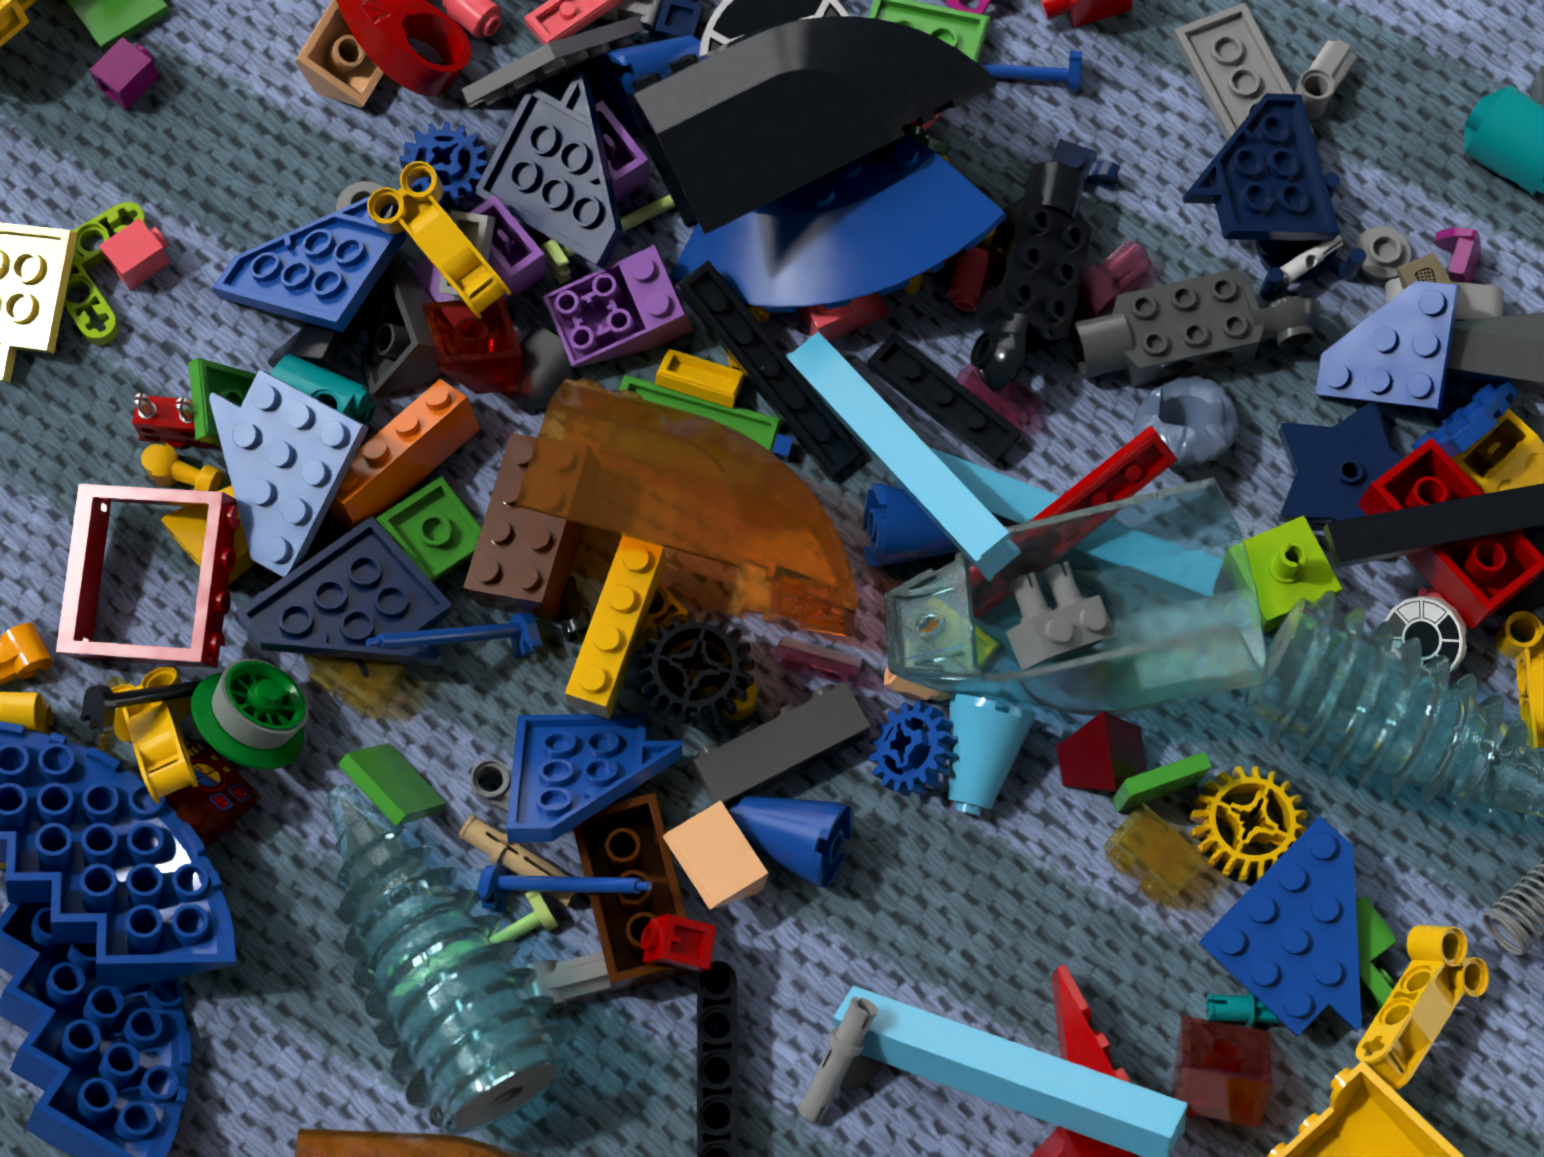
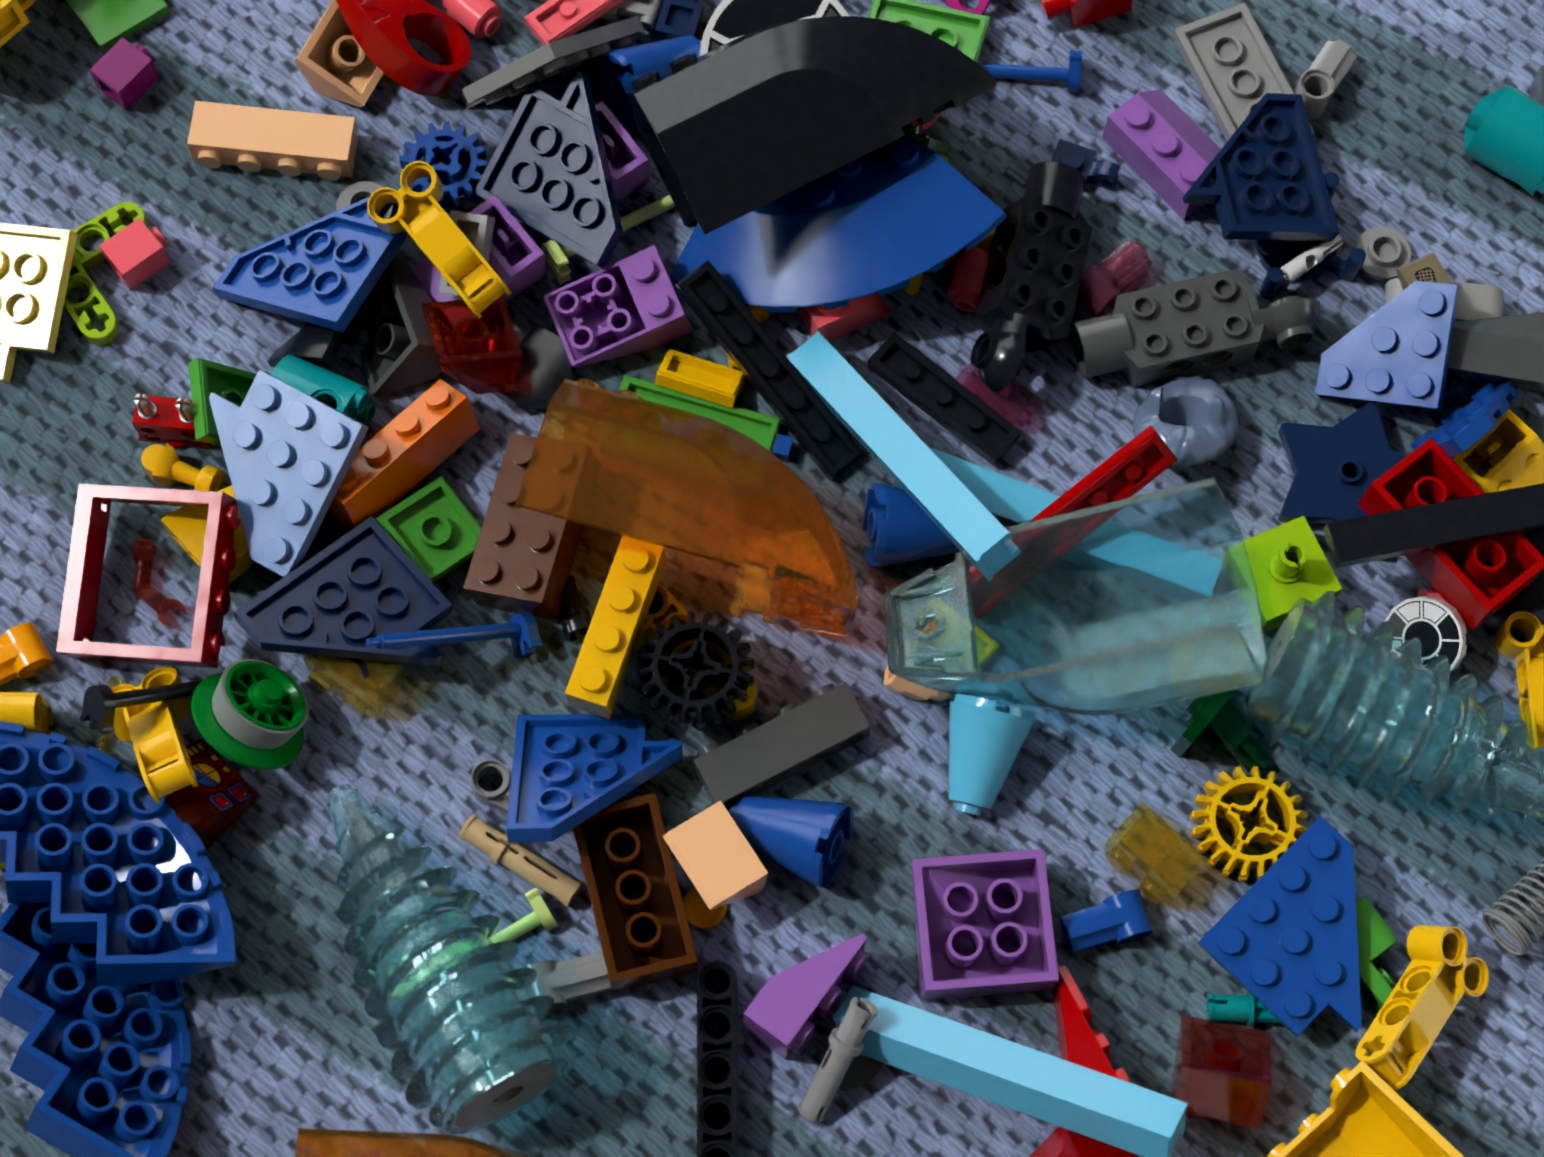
(144, 559): none -> clear red arm
(273, 140): none -> light nougat brick
(391, 784): bright green tile -> none
(496, 884): blue piece -> none
(678, 942): red bracket -> none
(698, 912): none -> light orange piece
(795, 997): none -> medium lavender slope
(818, 661): clear pink slope -> none
(913, 748): blue gear -> none
(984, 924): none -> medium lavender slope
(1055, 633): light grey brick -> none
(1101, 754): dark red slope -> none
(1112, 921): none -> blue piece
(1161, 146): none -> medium lavender slope
(1161, 782): bright green tile -> none
(1223, 728): none -> dark green piece
(1466, 249): magenta tile -> none

